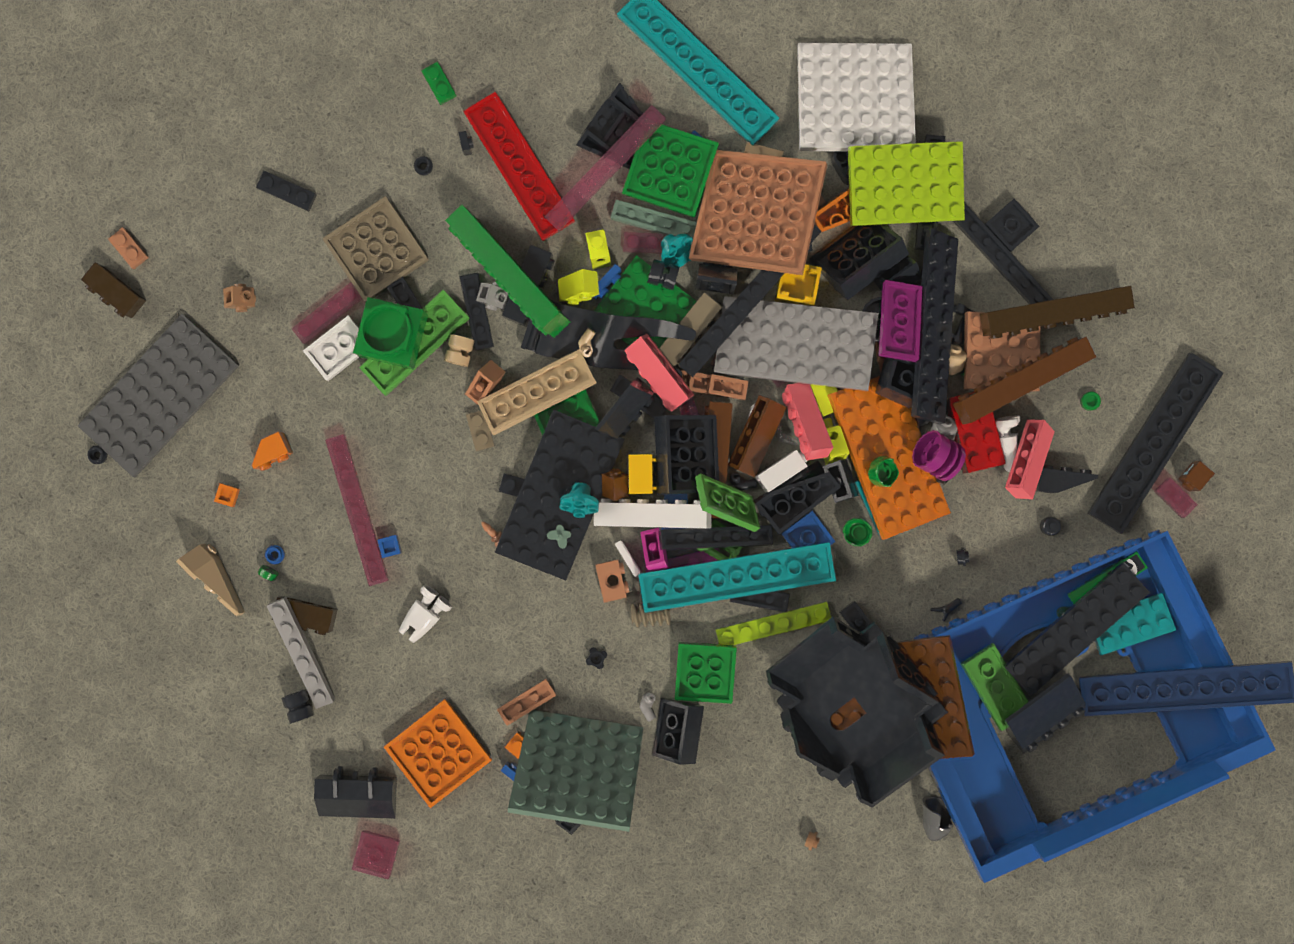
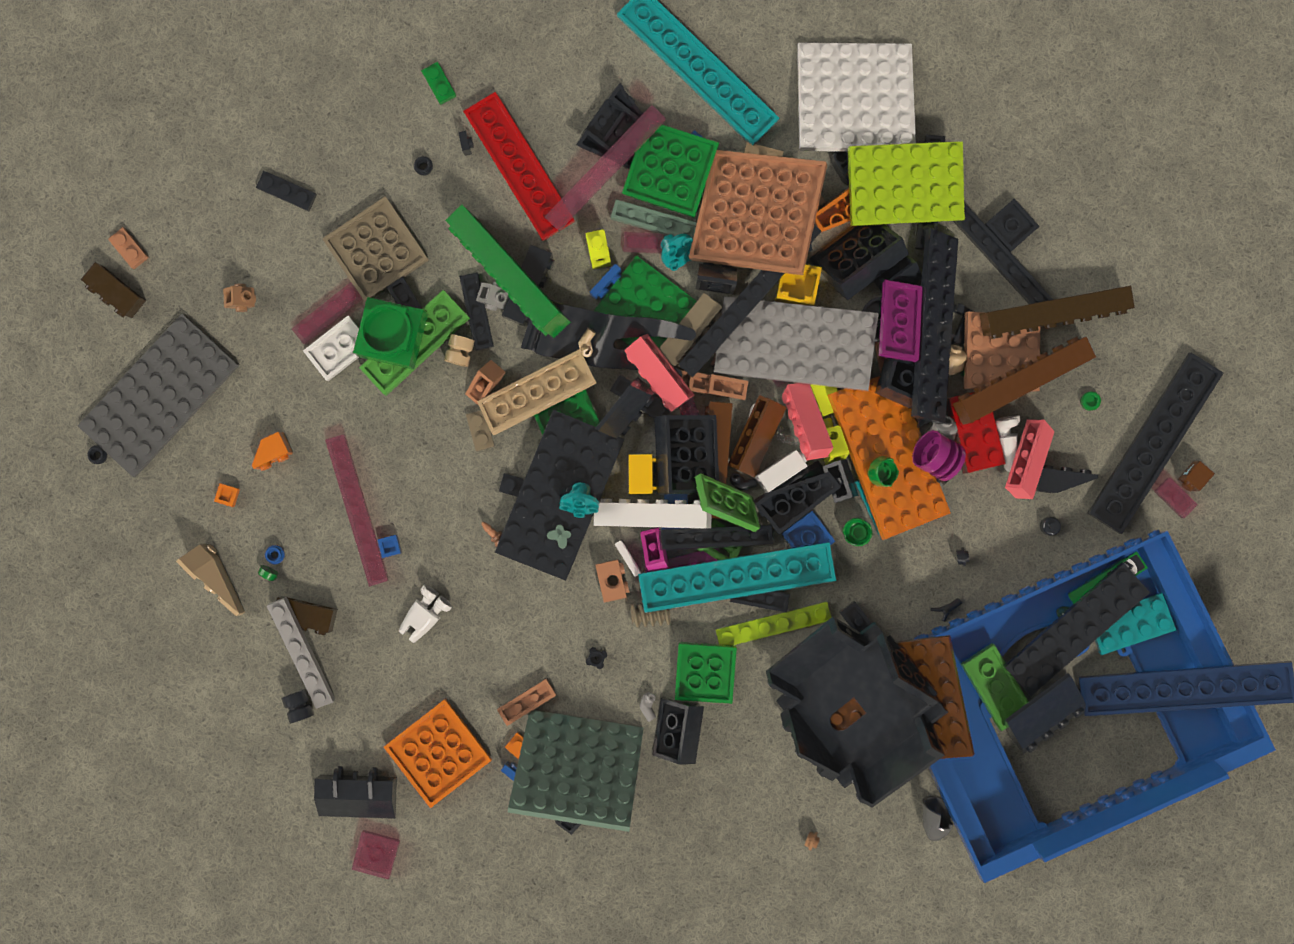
(578, 287): neon yellow brick -> none
(615, 484): reddish brown brick -> none
(663, 274): black wheel -> none

